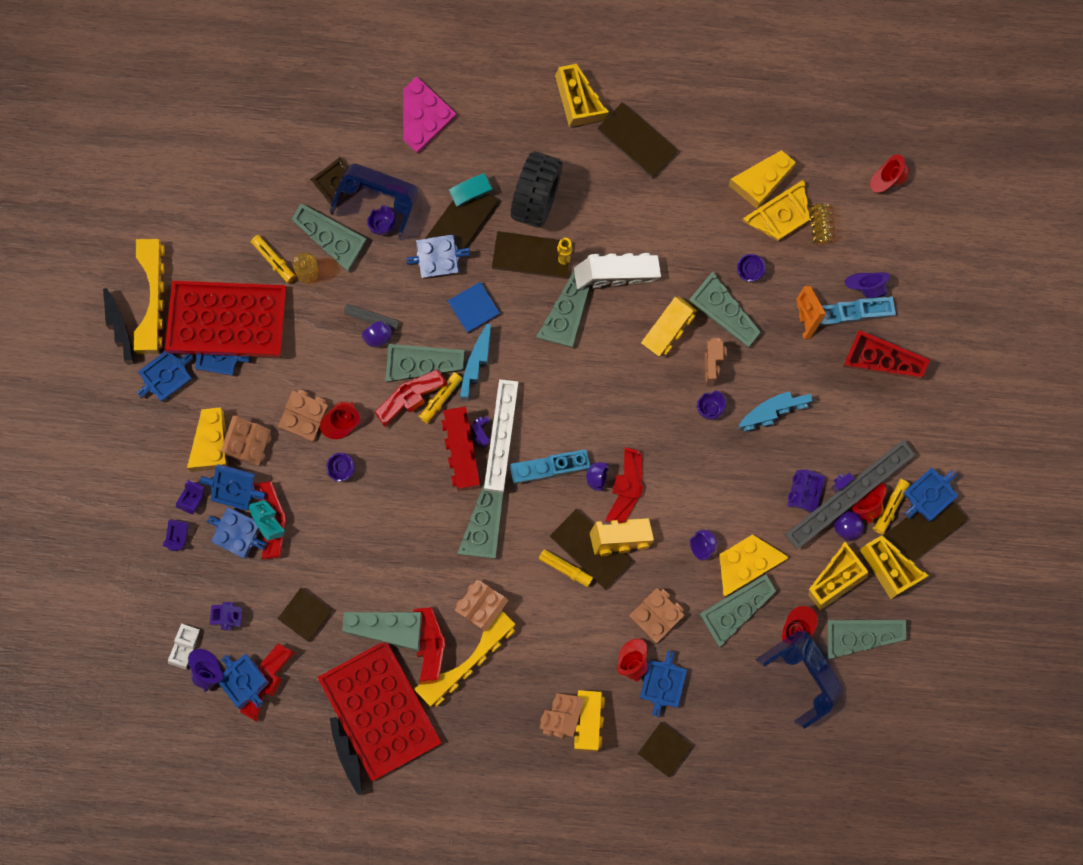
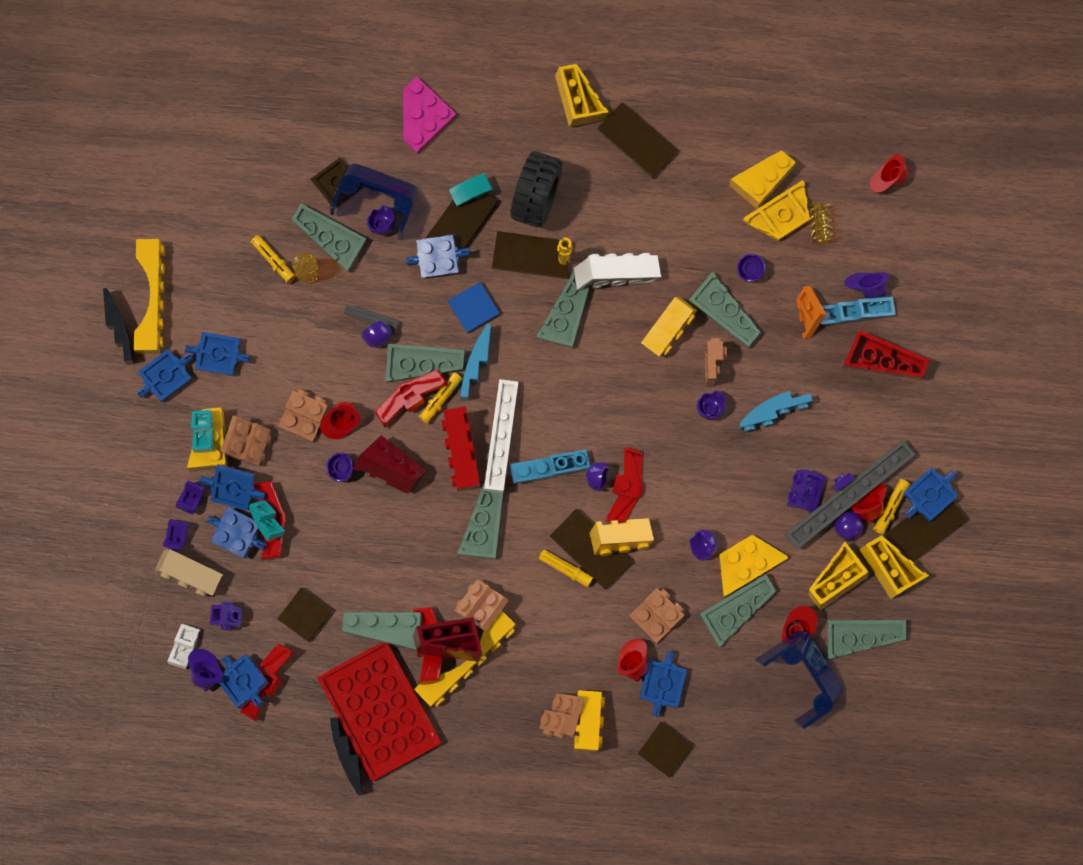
(188, 573): none -> tan wedge
(202, 431): none -> teal slope
(225, 319): red plate -> none
(390, 464): none -> dark red wedge
(449, 639): none -> dark red wedge
(480, 437): dark purple bracket -> none

